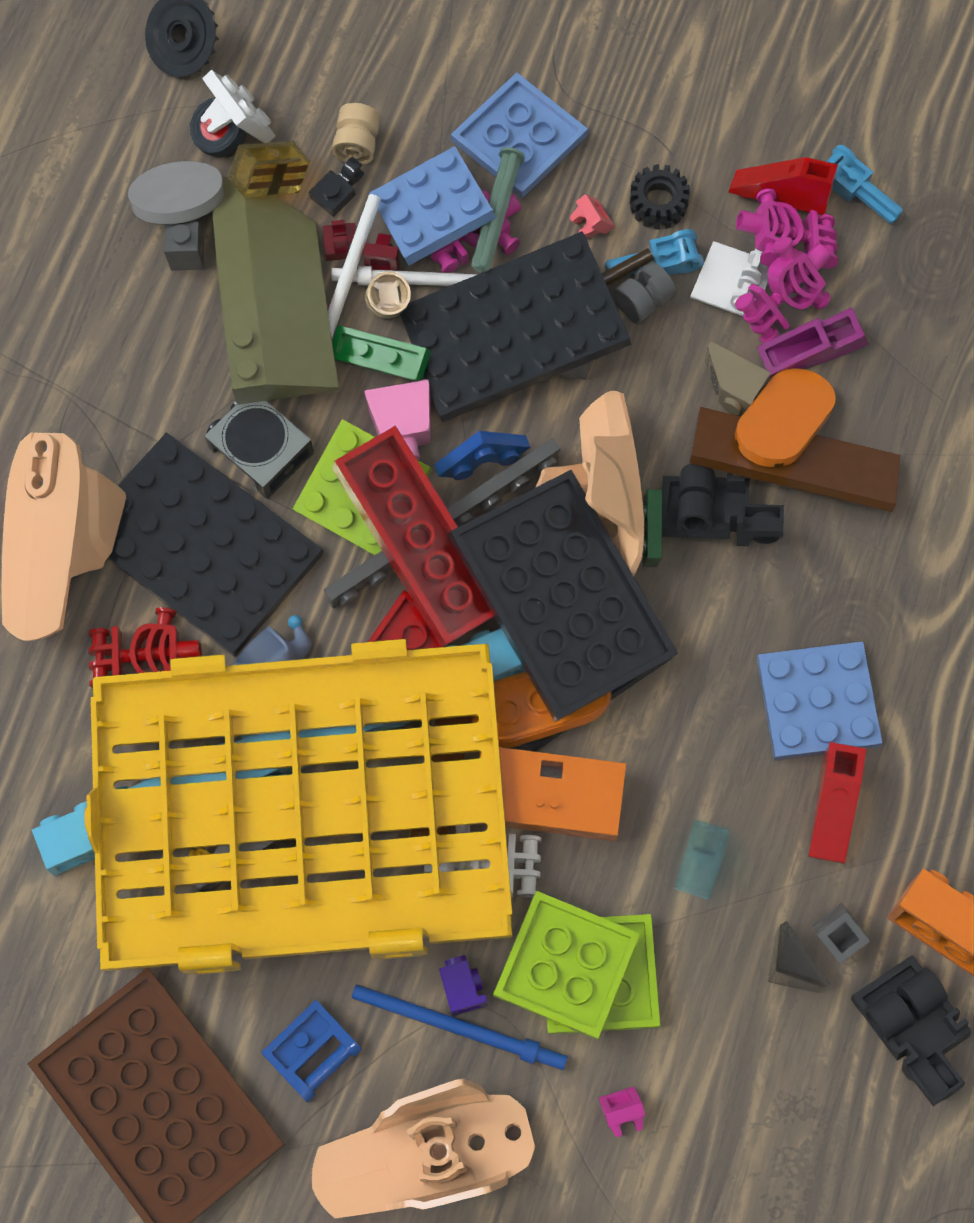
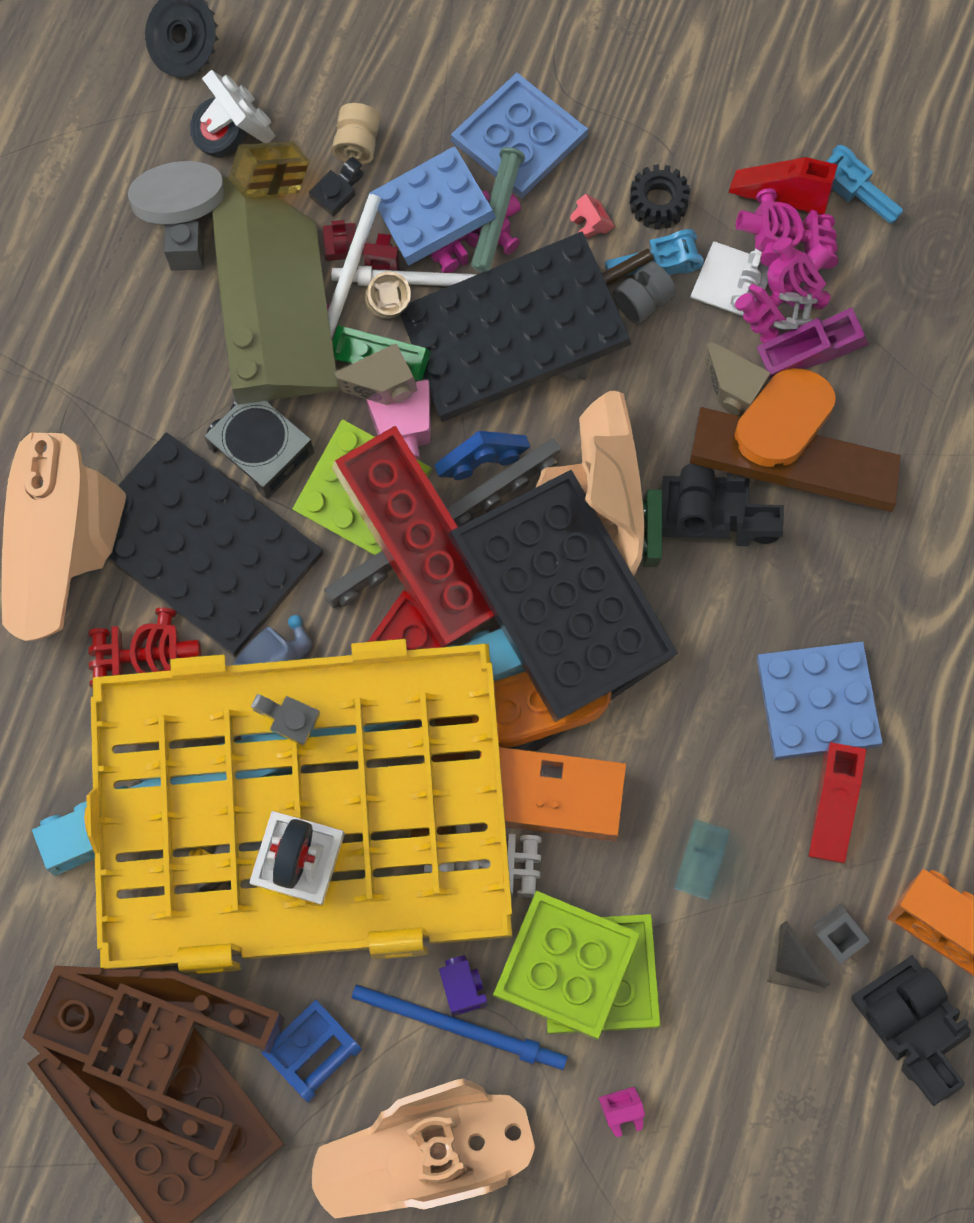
(124, 1039): none -> reddish brown wedge
(291, 719): none -> dark grey plate
(297, 858): none -> white plate
(379, 377): none -> dark tan slope
(792, 322): none -> light grey piece

